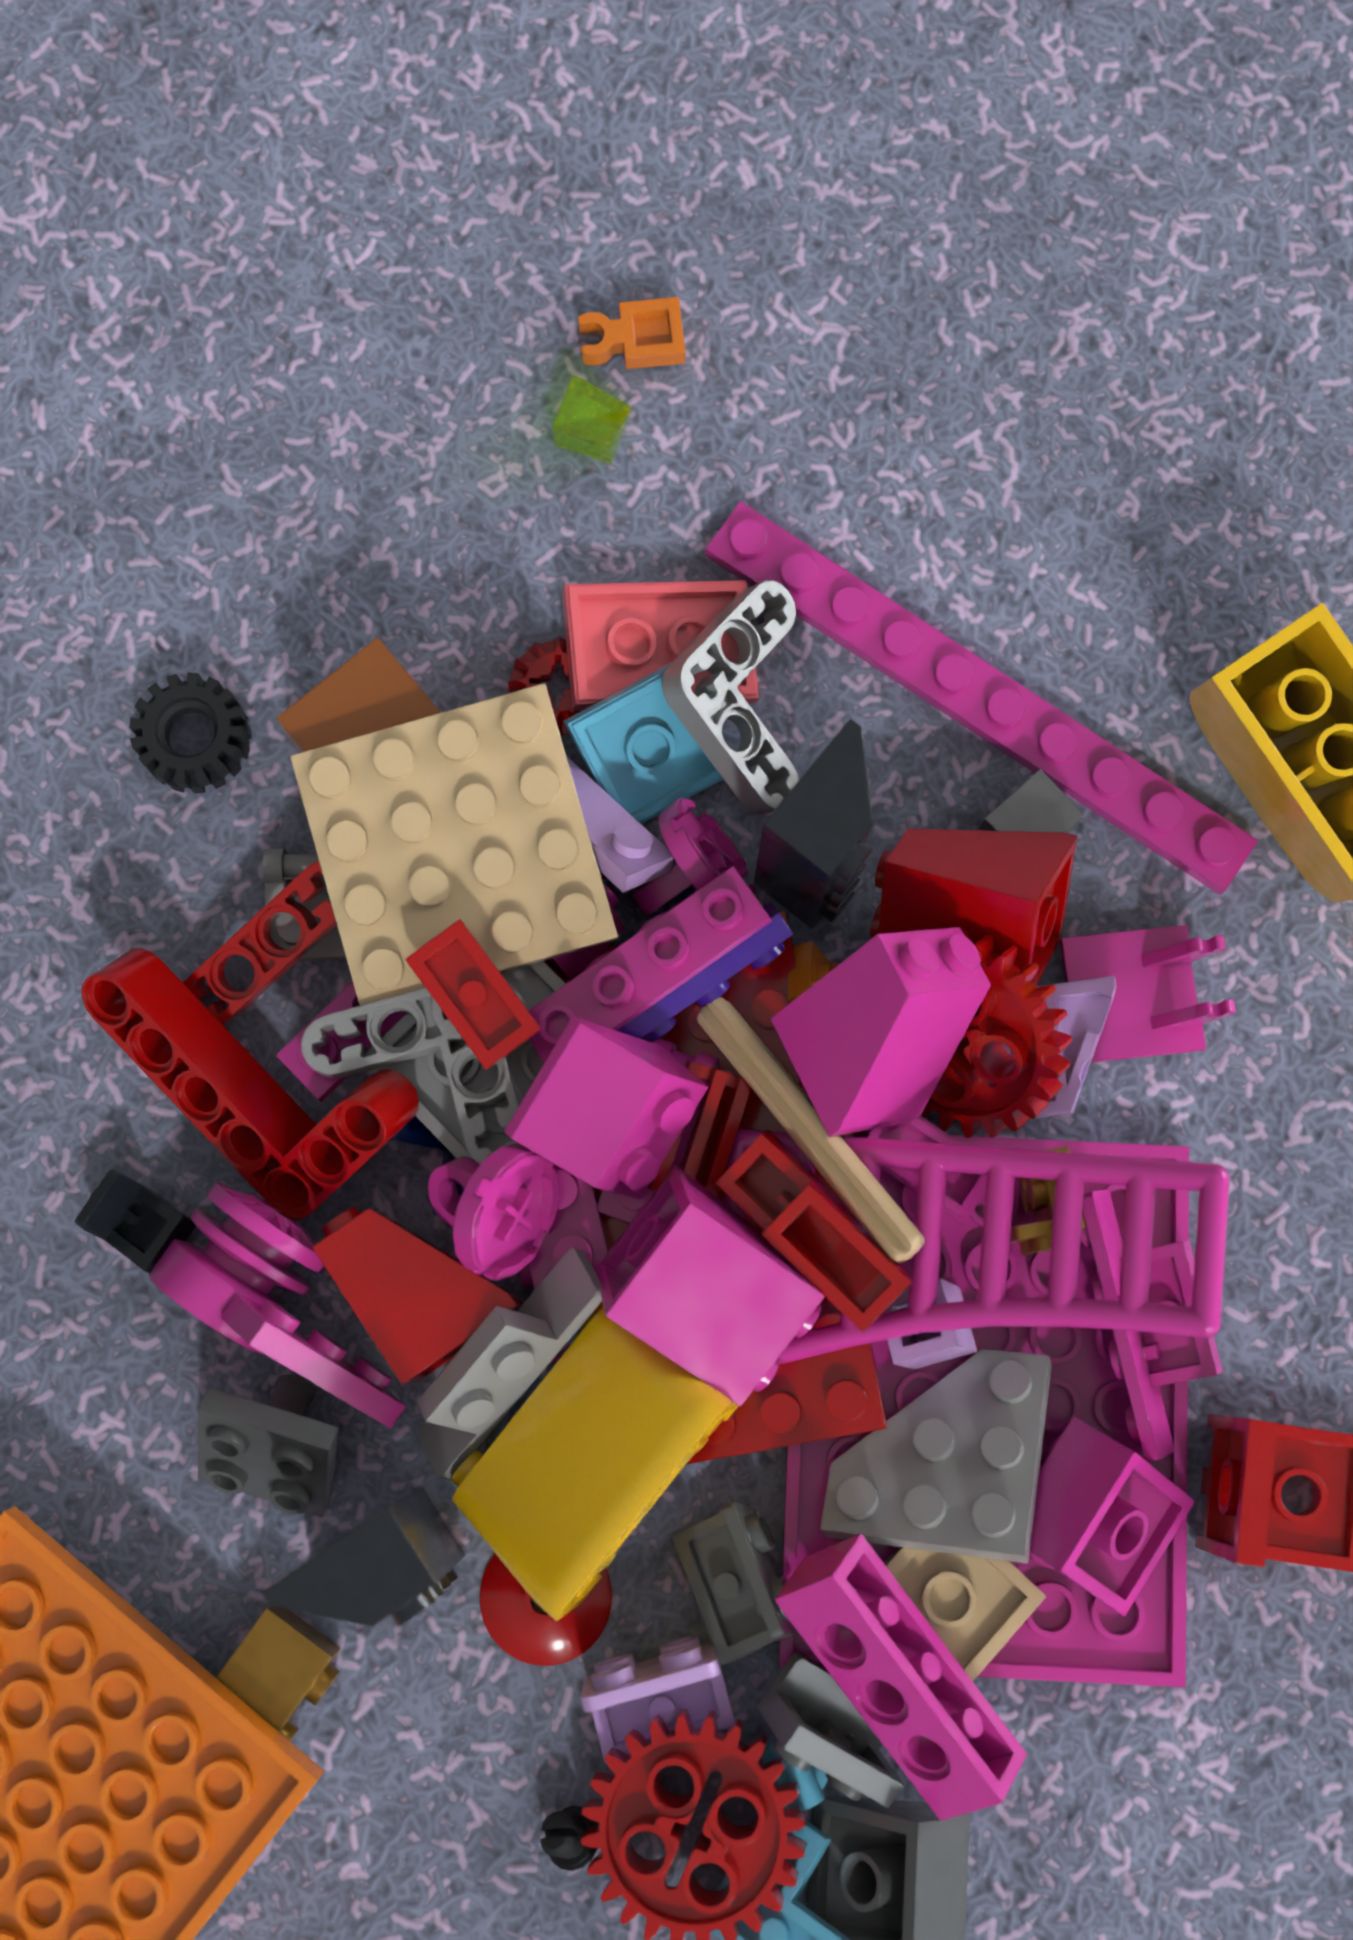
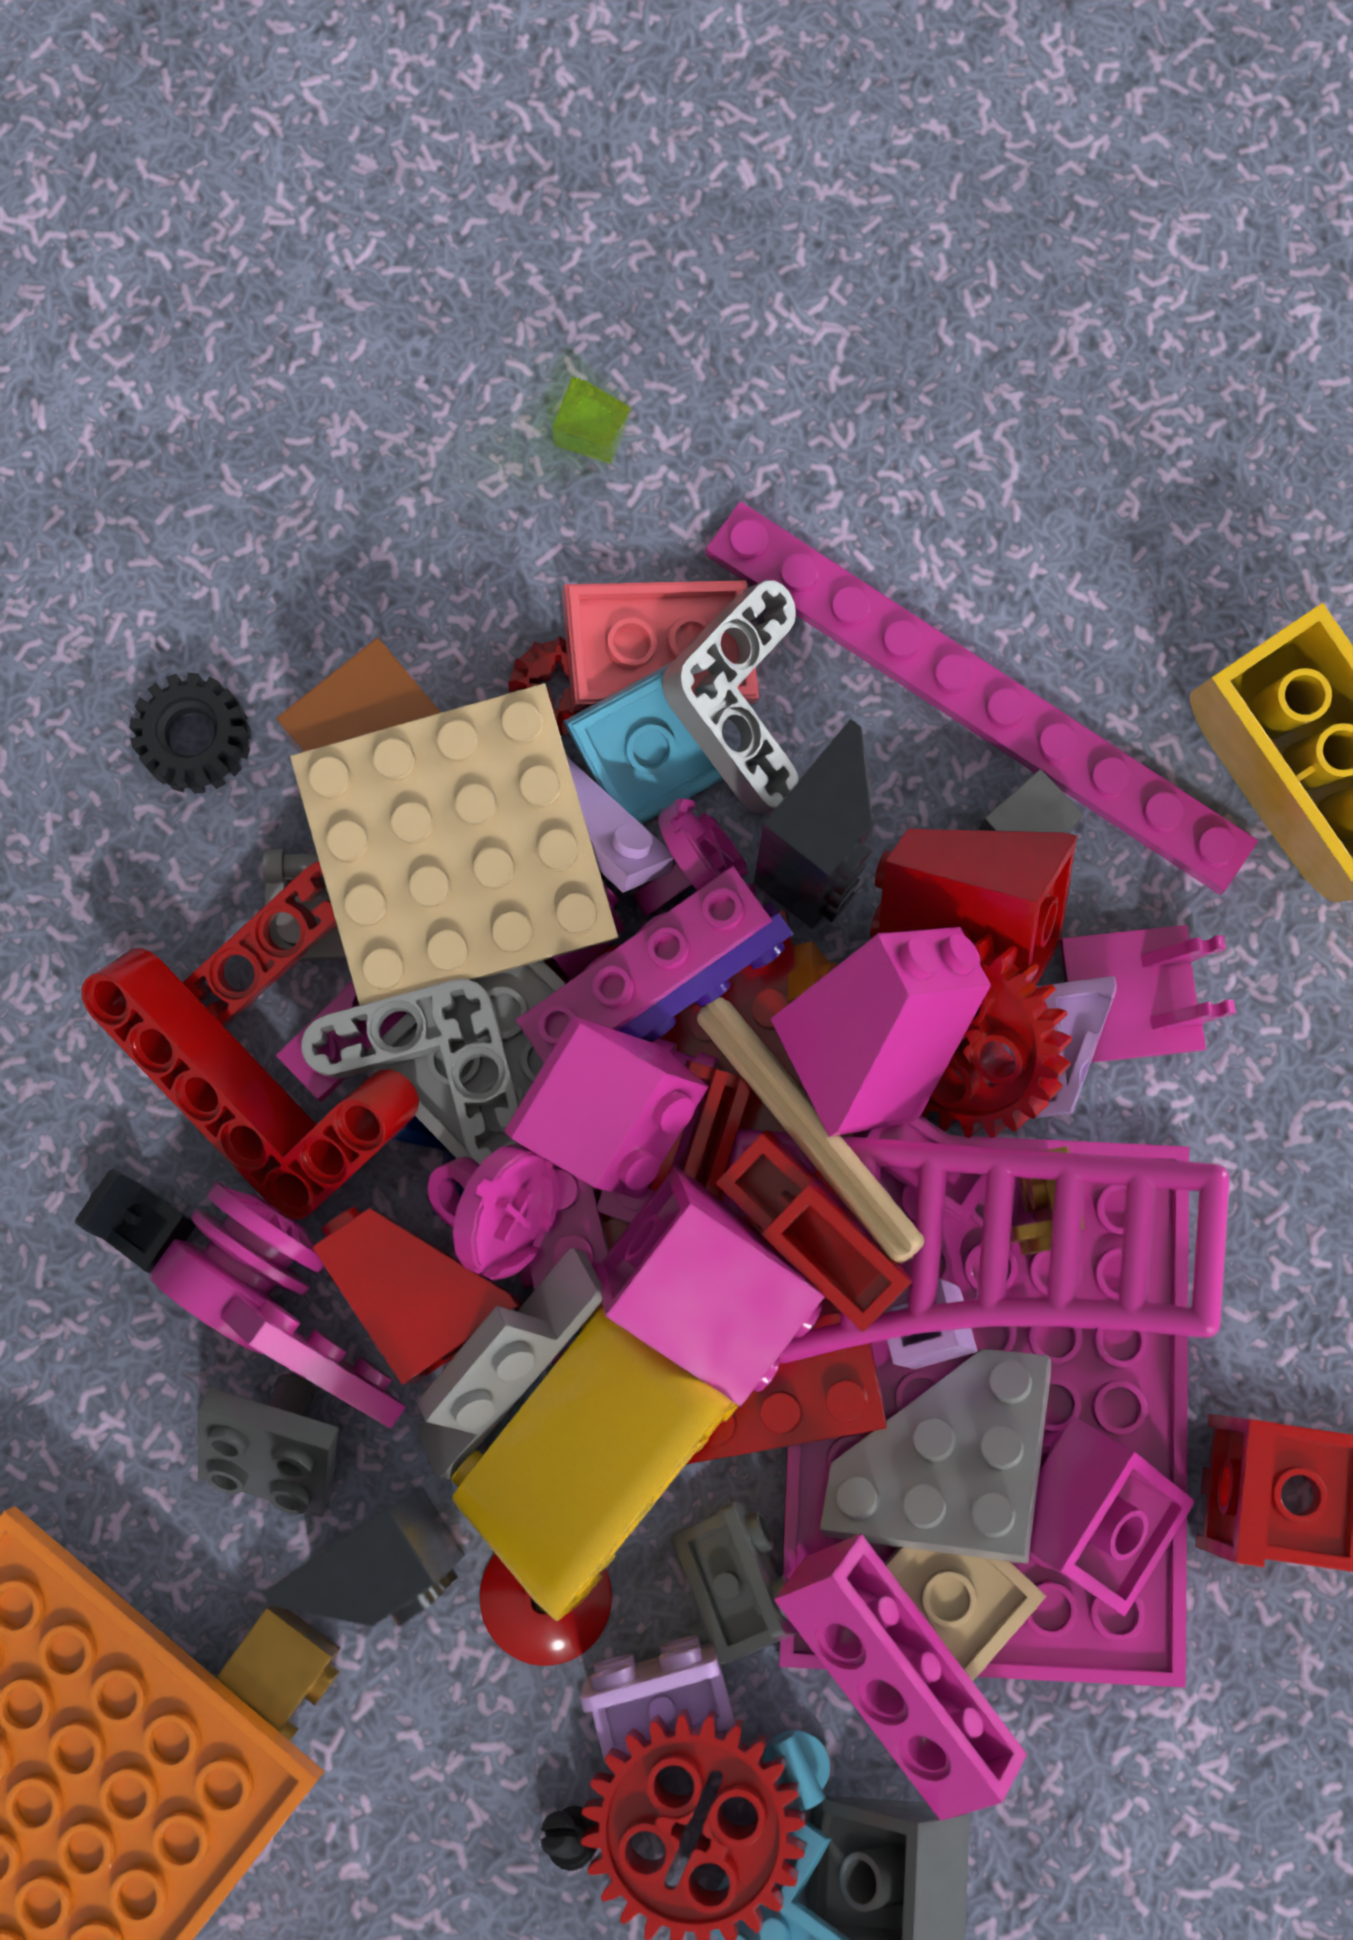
(473, 994): red plate -> none
(646, 334): orange plate -> none
(825, 1730): dark grey bracket -> none
(1147, 1357): dark pink bracket -> none

